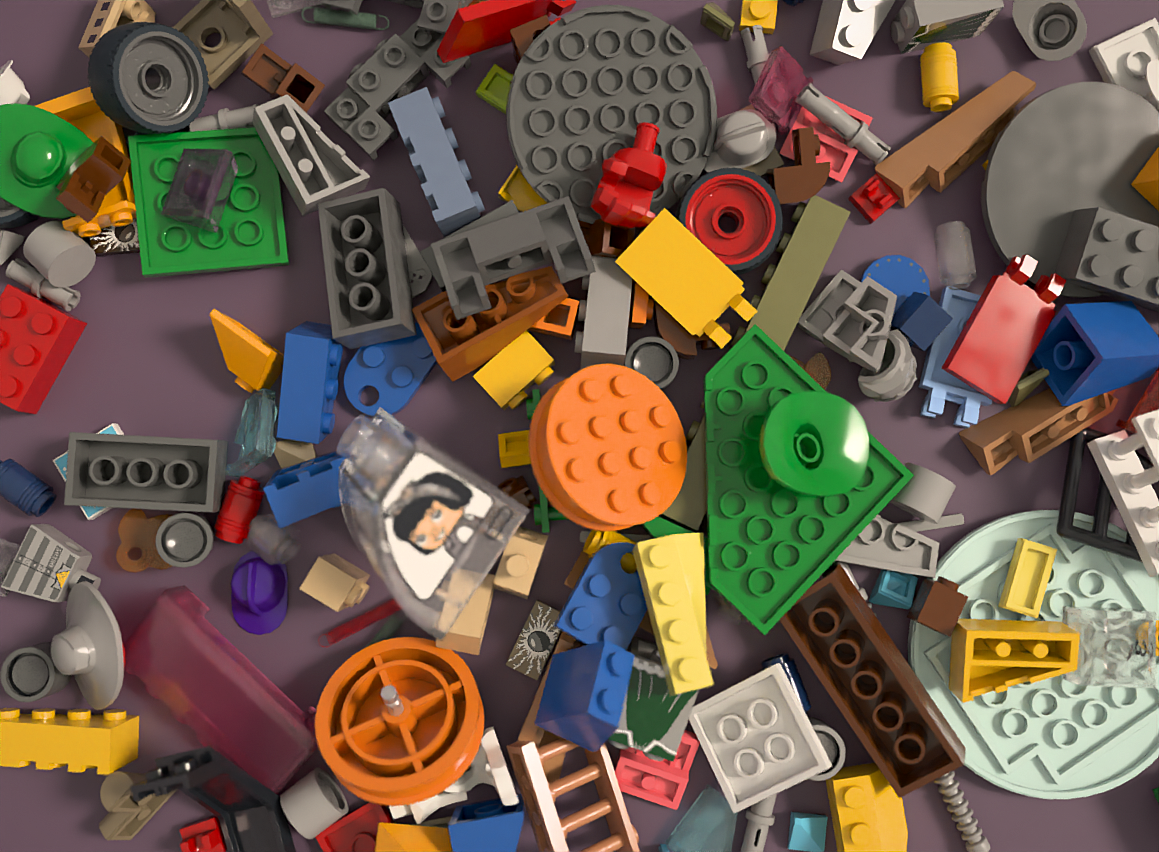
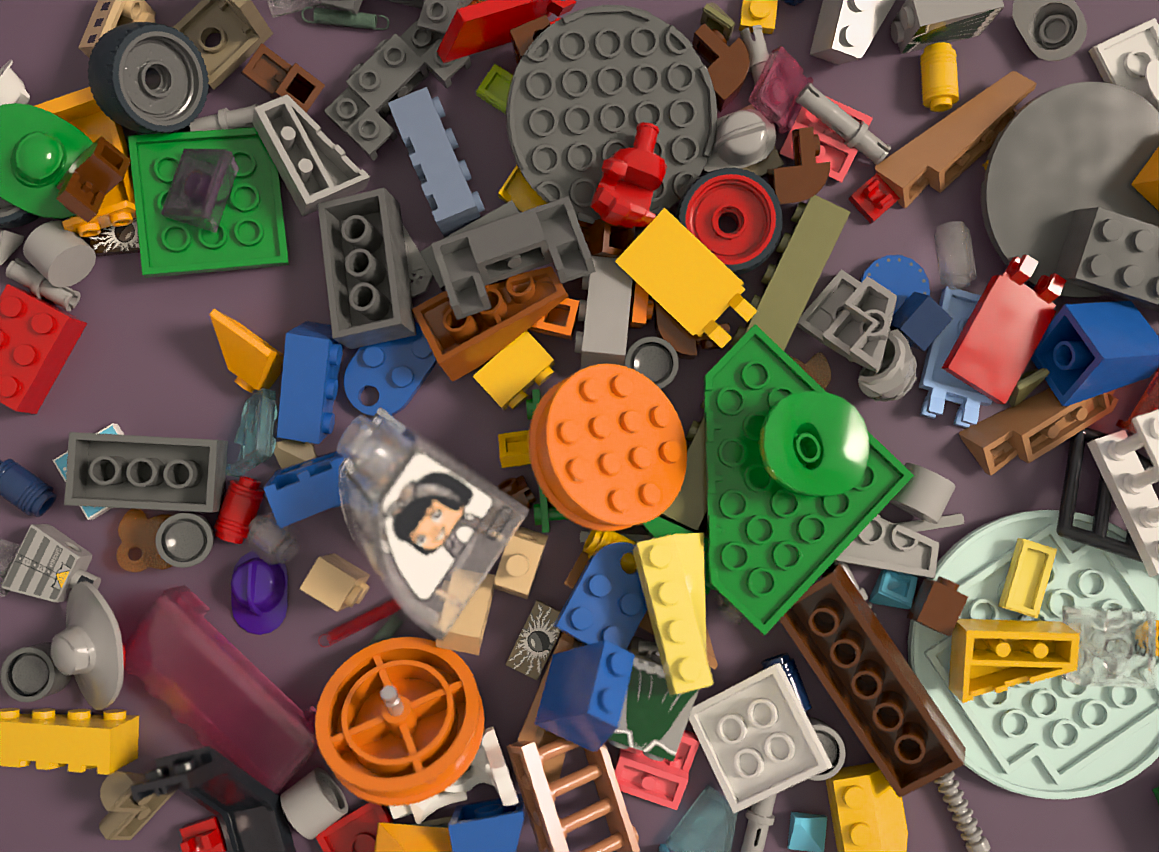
(727, 64): none -> reddish brown brick

